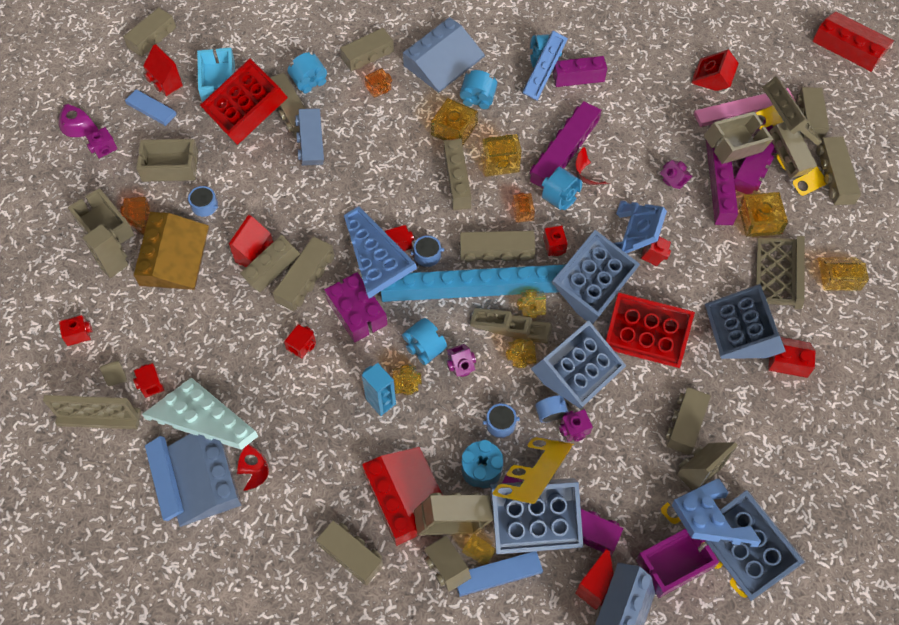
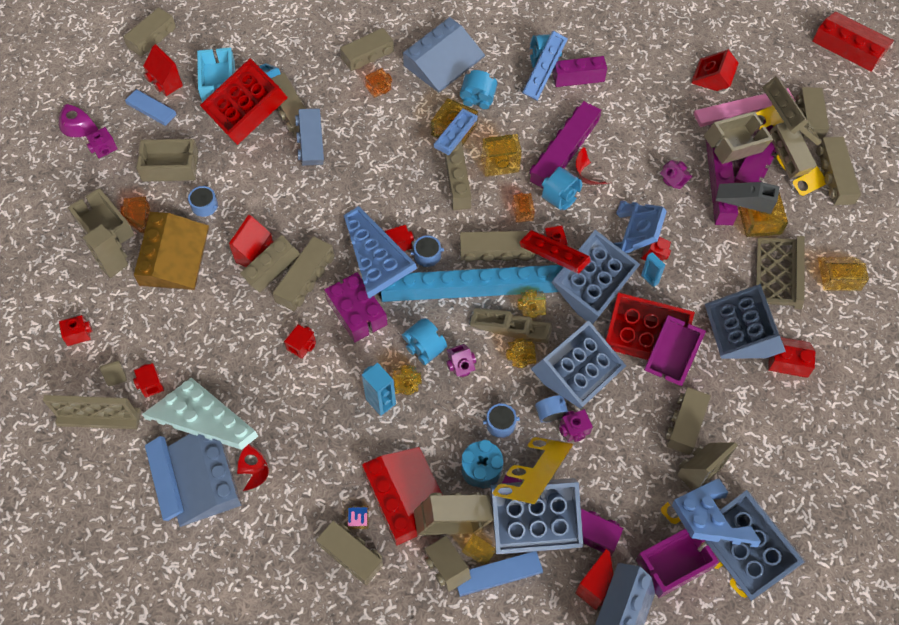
(270, 70): none -> dark azure tile
(307, 72): dark azure brick -> none
(358, 517): none -> tile
(455, 131): none -> medium blue tile
(555, 251): none -> red plate
(653, 269): none -> dark azure tile
(674, 350): none -> magenta piece
(750, 195): none -> dark grey slope

